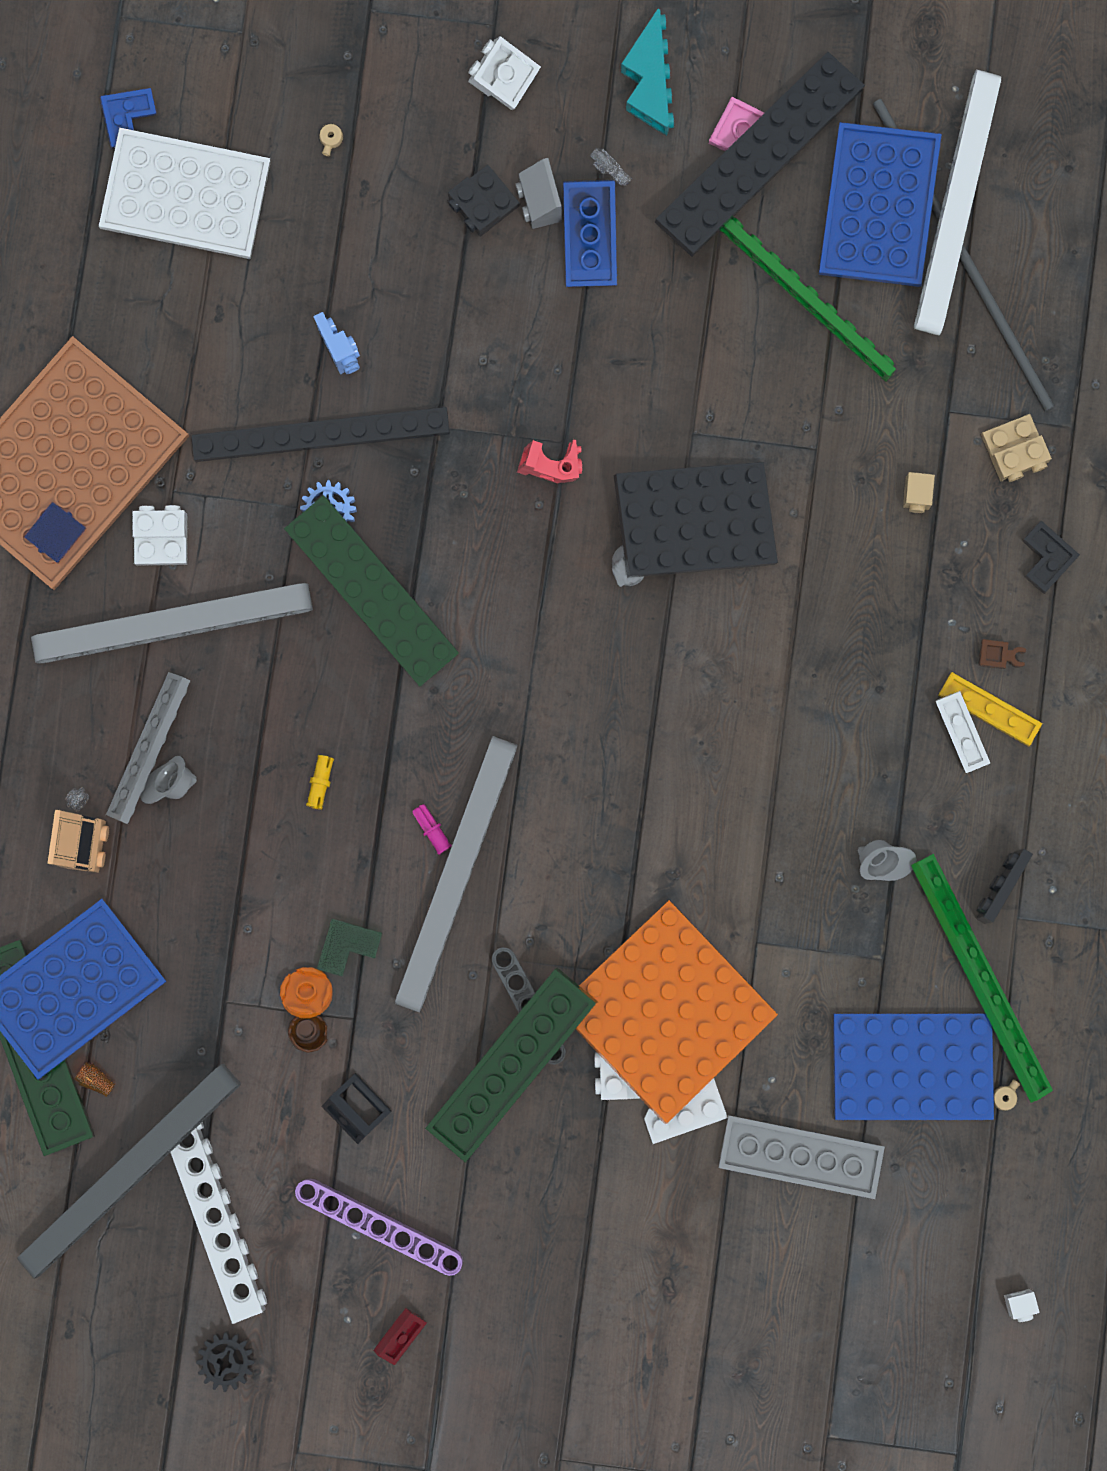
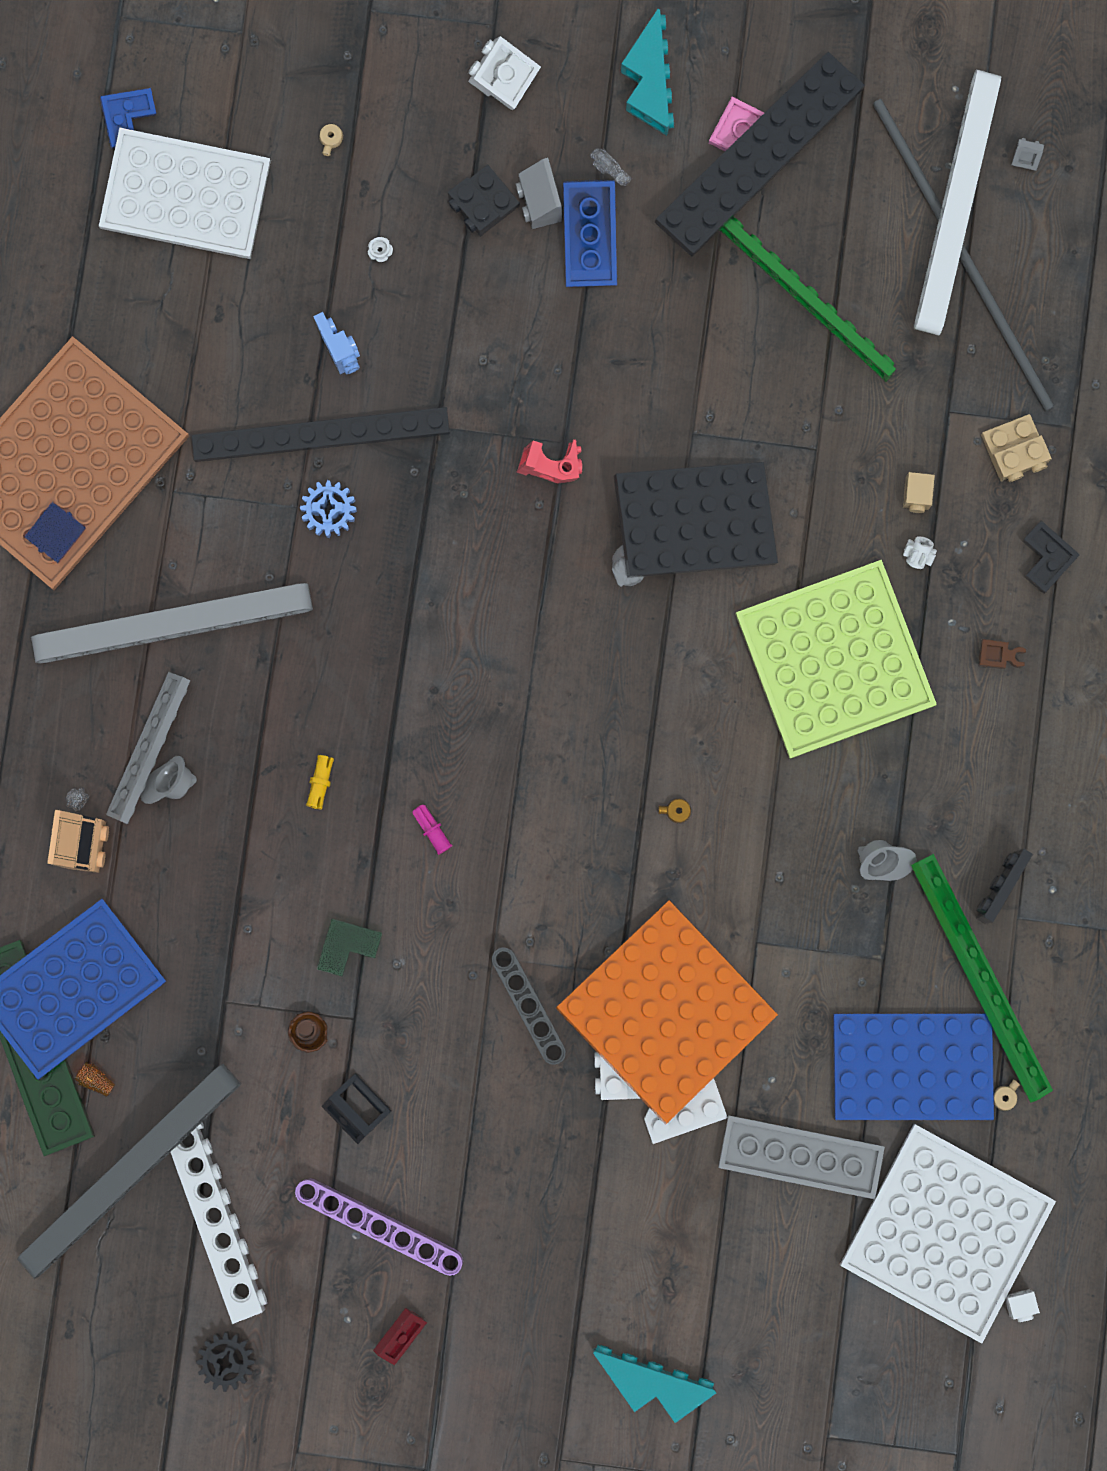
(160, 536): white plate -> none
(306, 992): orange tile -> none
(371, 590): dark green plate -> none
(380, 242): none -> white plate
(456, 874): light grey beam -> none
(511, 1064): dark green plate -> none
(644, 1382): none -> teal slope
(671, 812): none -> pearl gold piece
(835, 659): none -> yellowish green plate
(880, 204): blue plate -> none
(919, 552): none -> white gear
(947, 1233): none -> white plate
(962, 731): white plate -> none
(993, 710): yellow tile -> none
(1027, 154): none -> light grey tile

